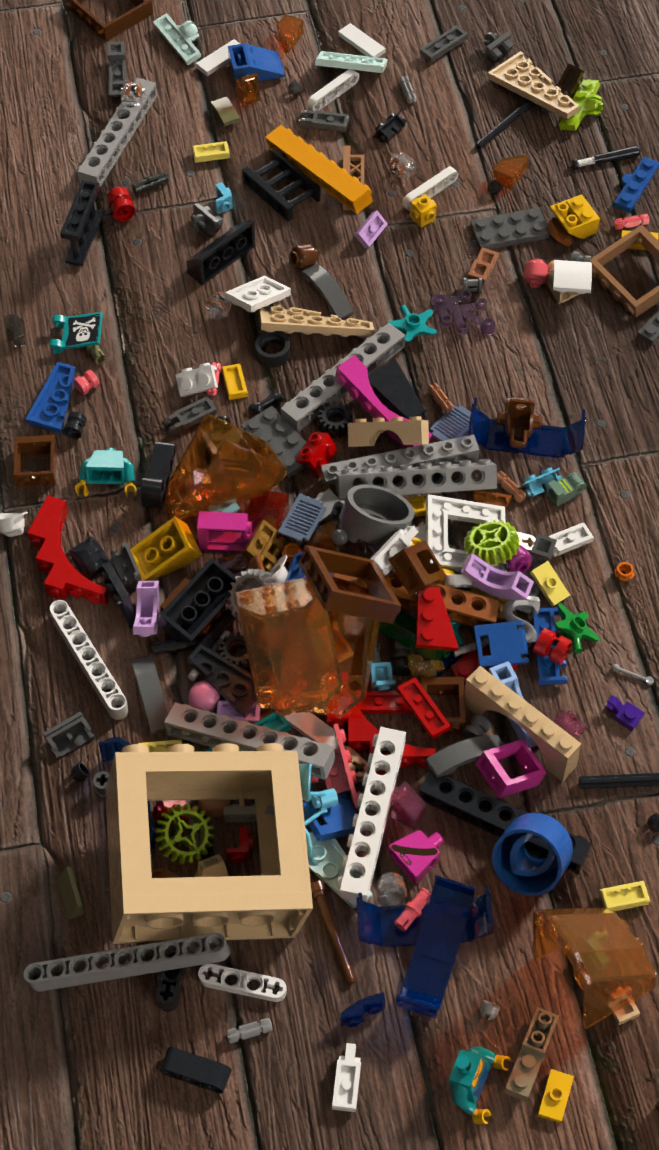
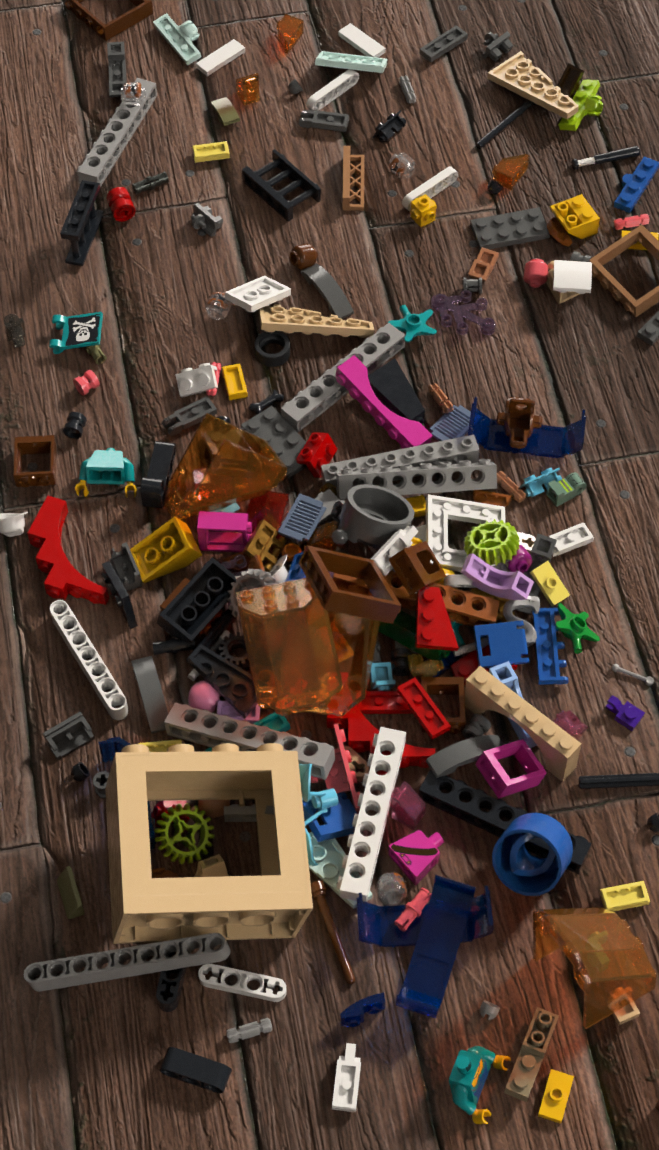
(52, 403): blue wing -> none
(89, 557): black piece -> none
(147, 608): lavender arch -> none
(222, 252): black slope -> none
(224, 199): medium azure bracket -> none
(241, 854): red bracket -> none
(250, 59): blue slope -> none
(313, 728): tile -> none
(320, 169): light orange brick -> none
(335, 410): black tyre -> none
(366, 433): tan arch -> none
(371, 229): lavender plate -> none
(545, 644): red wheel -> none
(624, 567): orange plate -> none

